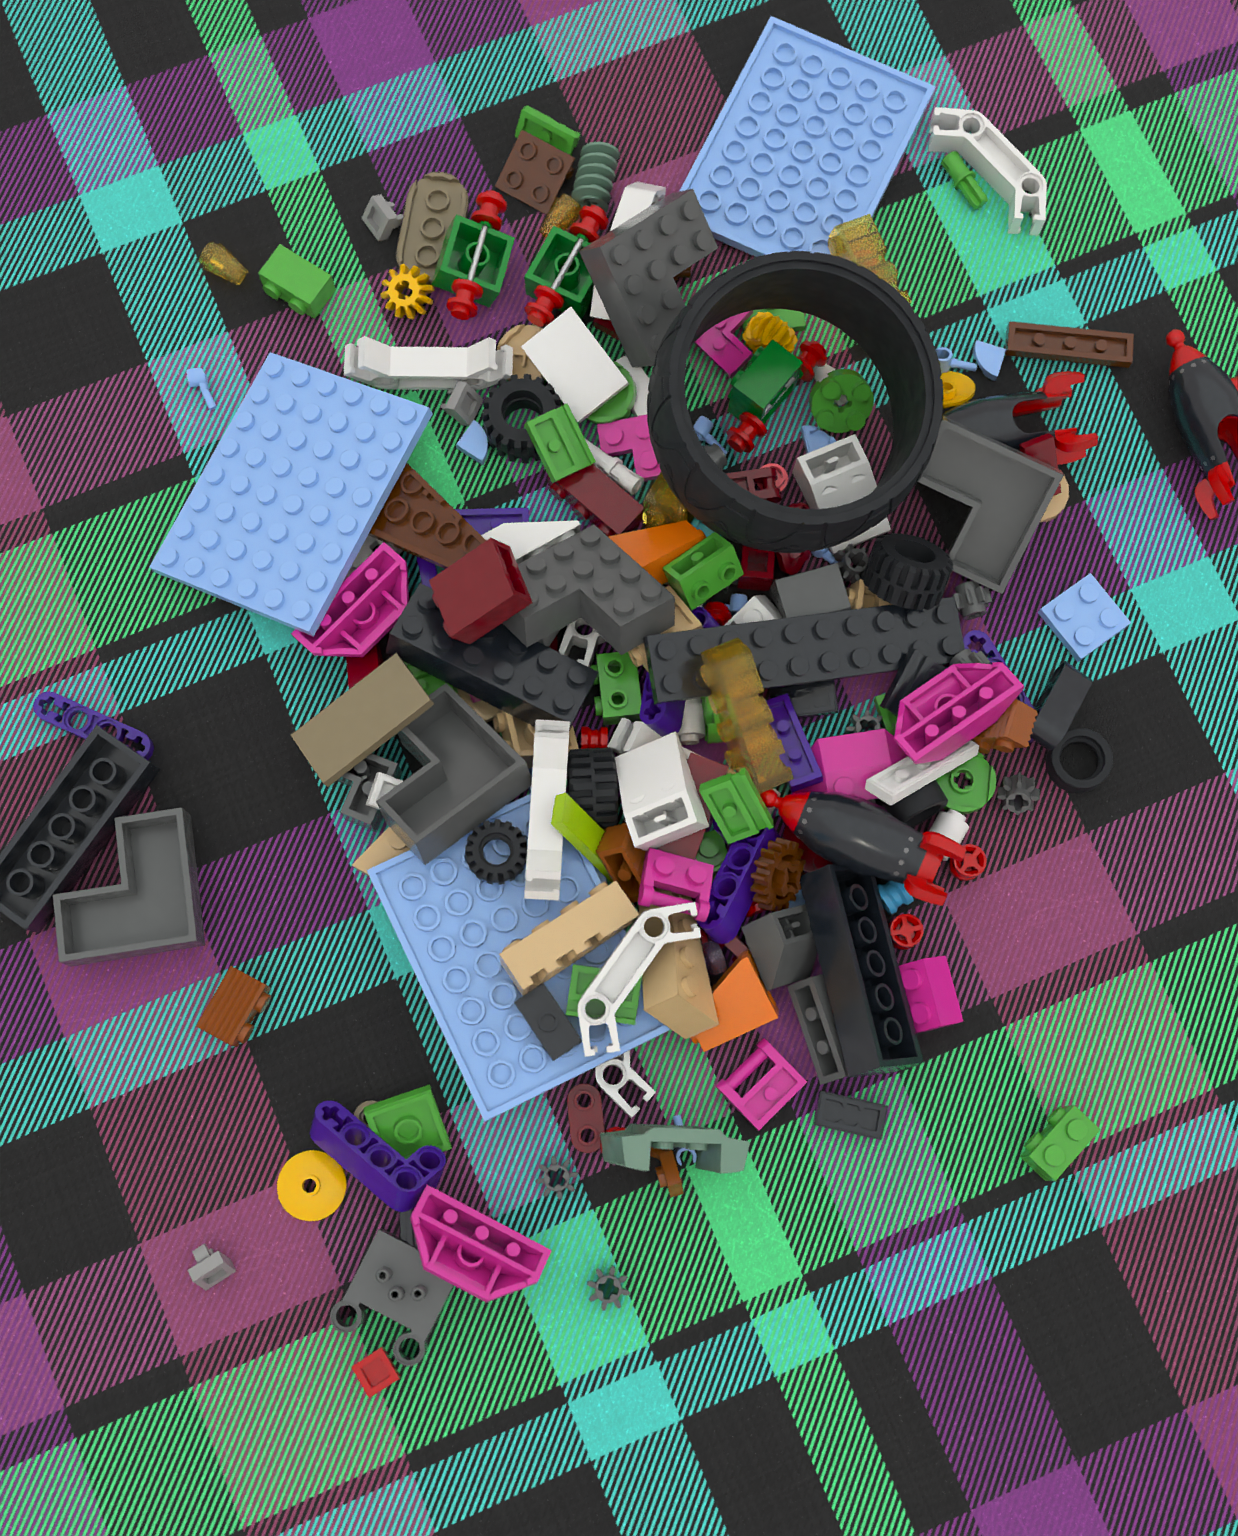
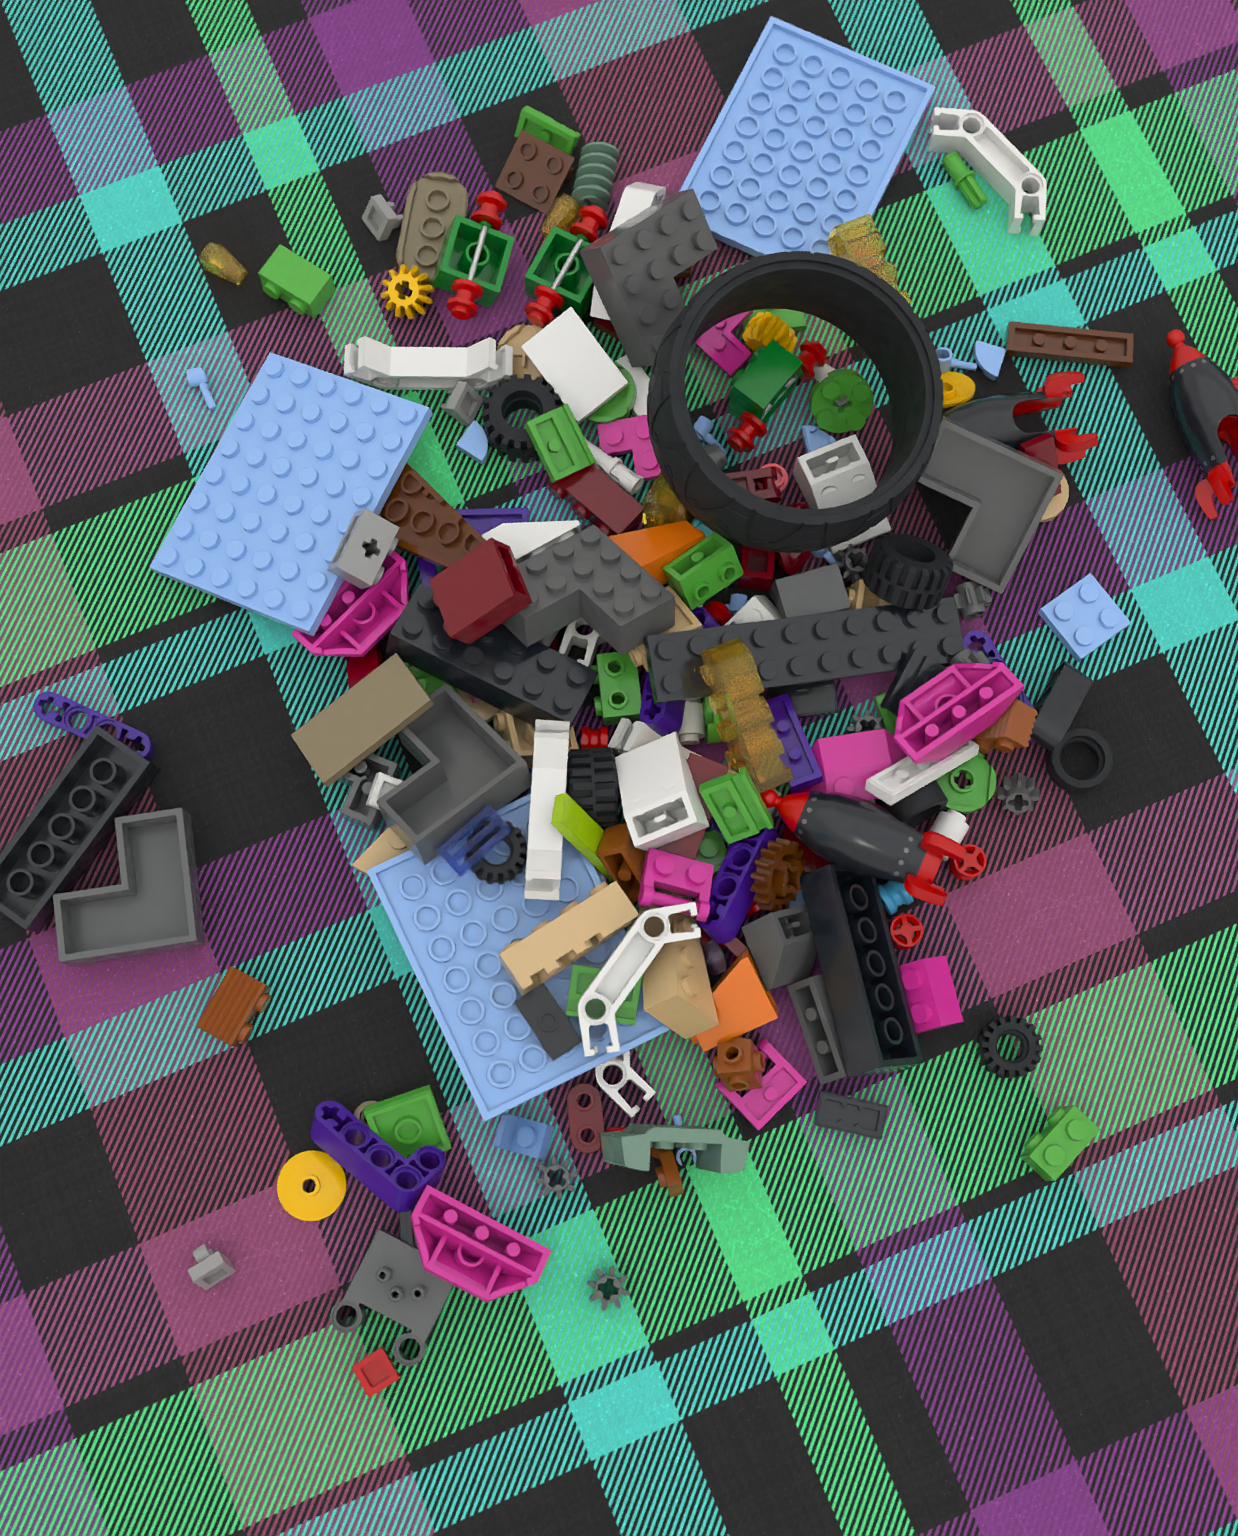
(349, 558): none -> light grey brick
(464, 831): none -> clear blue tile
(523, 1136): none -> medium blue bracket
(739, 1064): none -> dark orange brick
(1029, 1041): none -> black tyre

